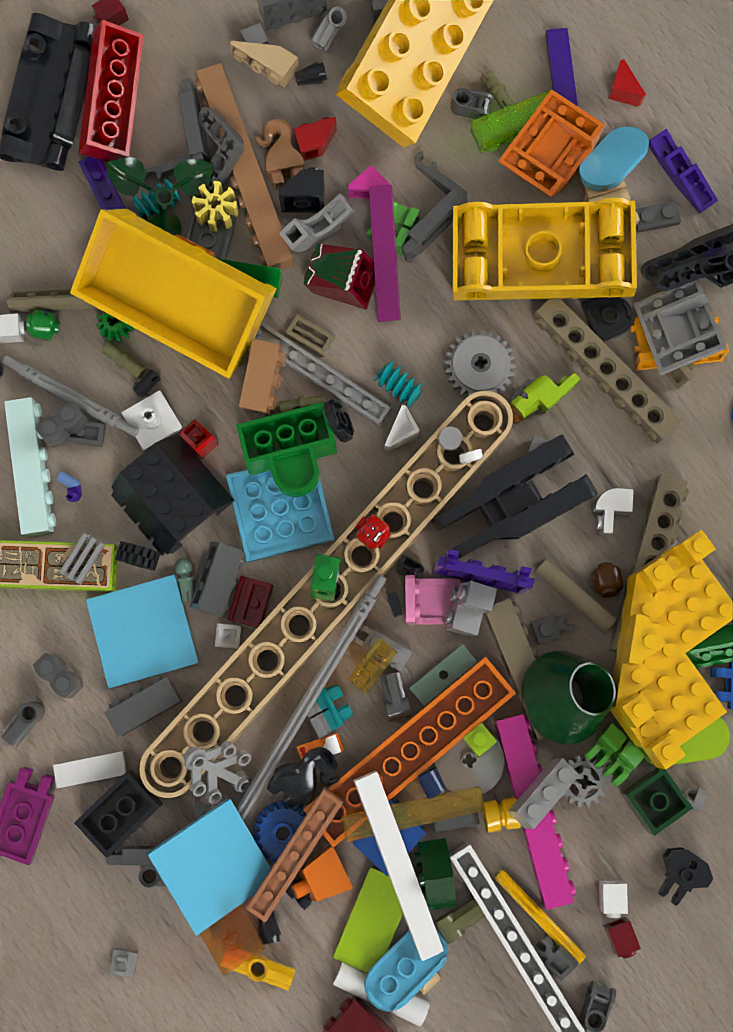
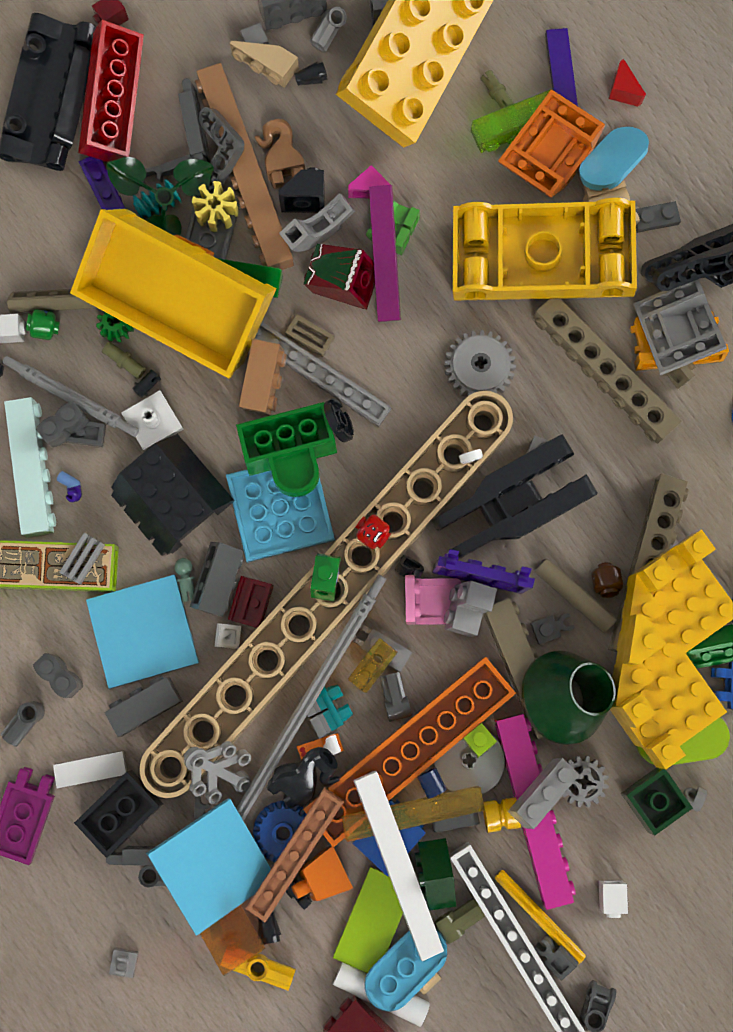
(137, 555): black tyre -> none
(198, 438): red slope -> none
(299, 403): olive pin -> none
(315, 137): red slope -> none
(394, 605): black tile -> none
(401, 386): teal piece -> none
(403, 430): white slope -> none
(439, 217): dark grey hinge -> none
(450, 438): light grey tile -> none
(454, 665): sand green tile -> none
(473, 103): dark grey piece -> none
(540, 394): lime plate -> none
(607, 316): black tile -> none
(612, 502): white brick -> none
(622, 937): dark red brick -> none
(623, 757): bright green legs -> none
(679, 872): black hinge -> none
(682, 173): dark purple slope -> none

